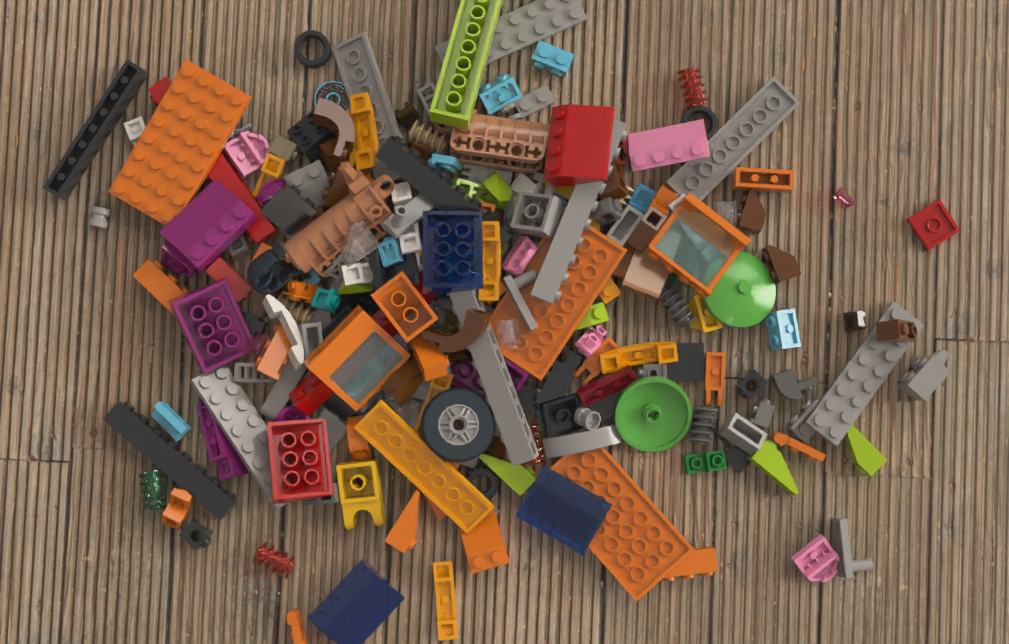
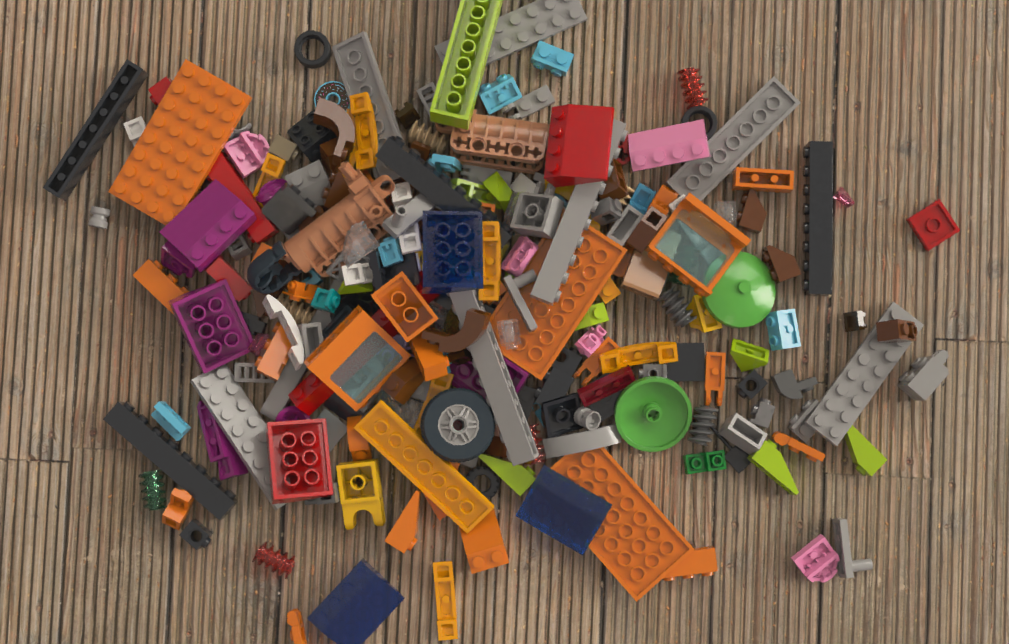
(748, 355): none -> lime slope
(818, 218): none -> black brick

